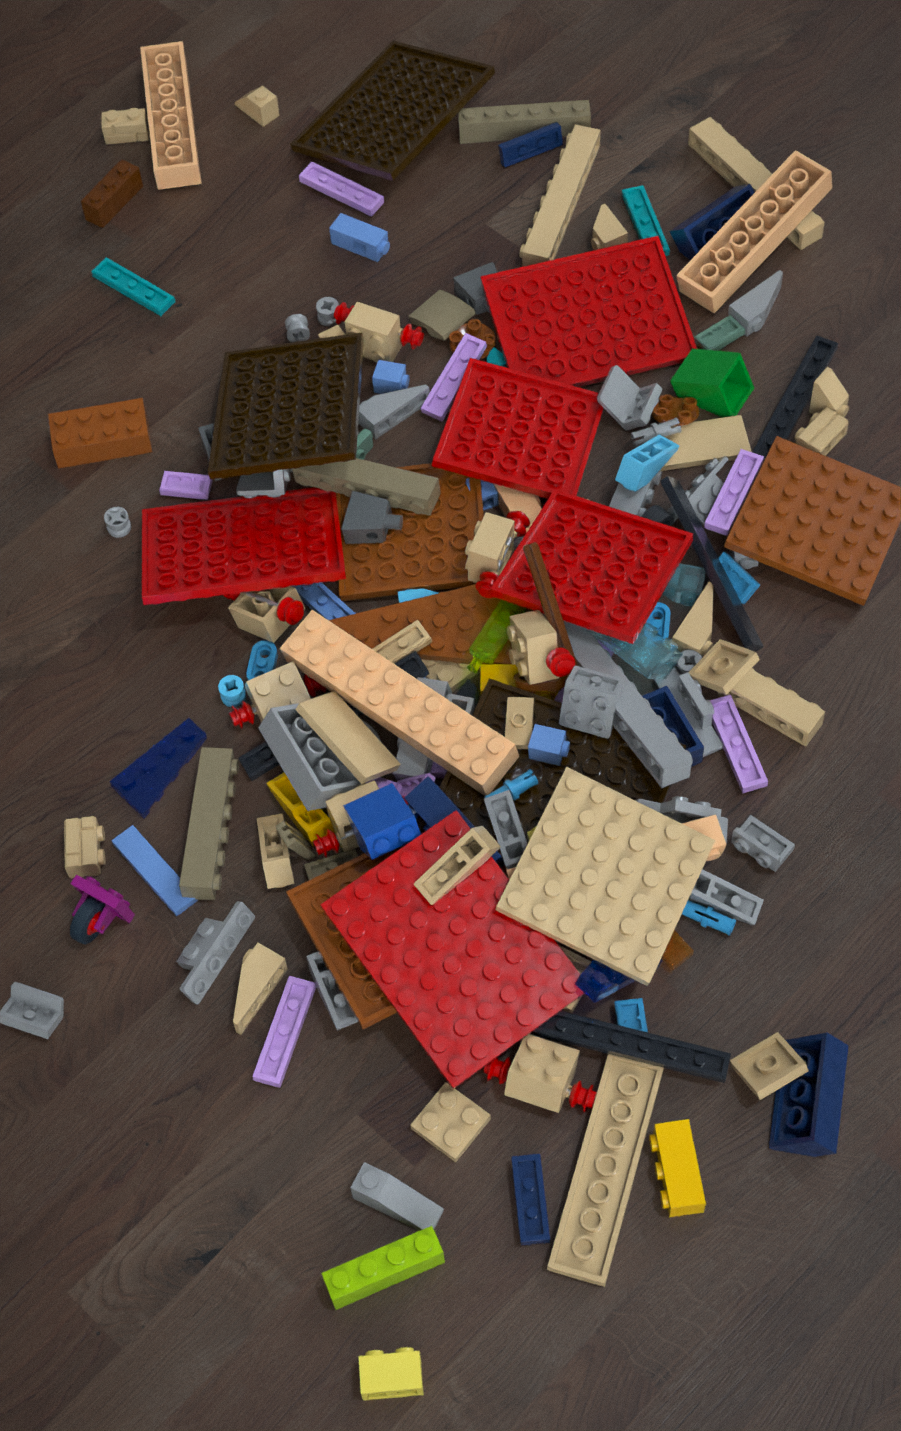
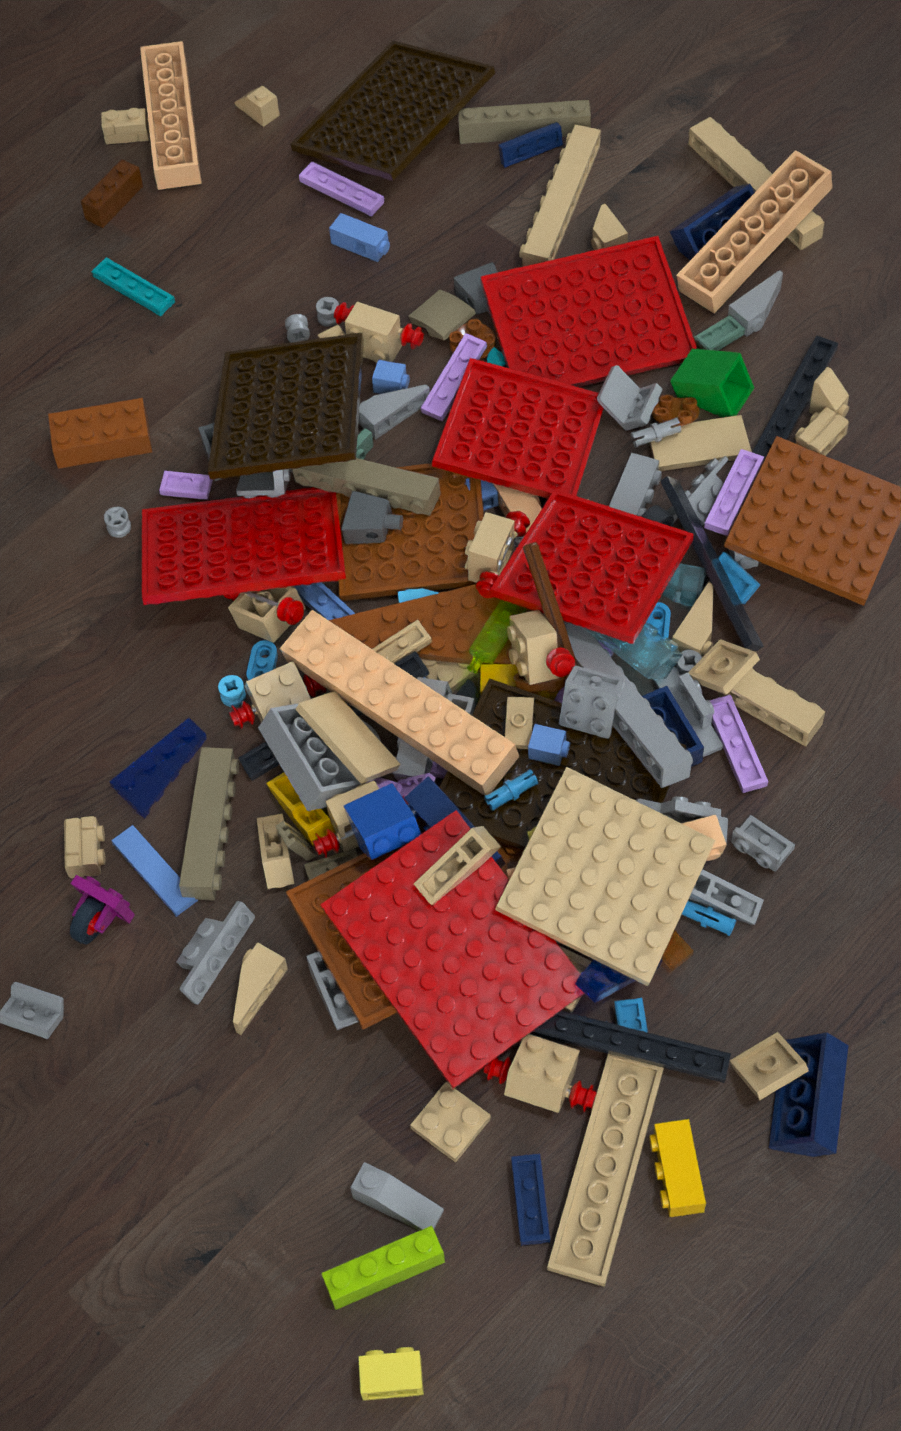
(284, 1031): lavender plate -> none
(506, 827): light grey slope -> none
(643, 215): teal tile -> none
(645, 462): medium azure slope -> none

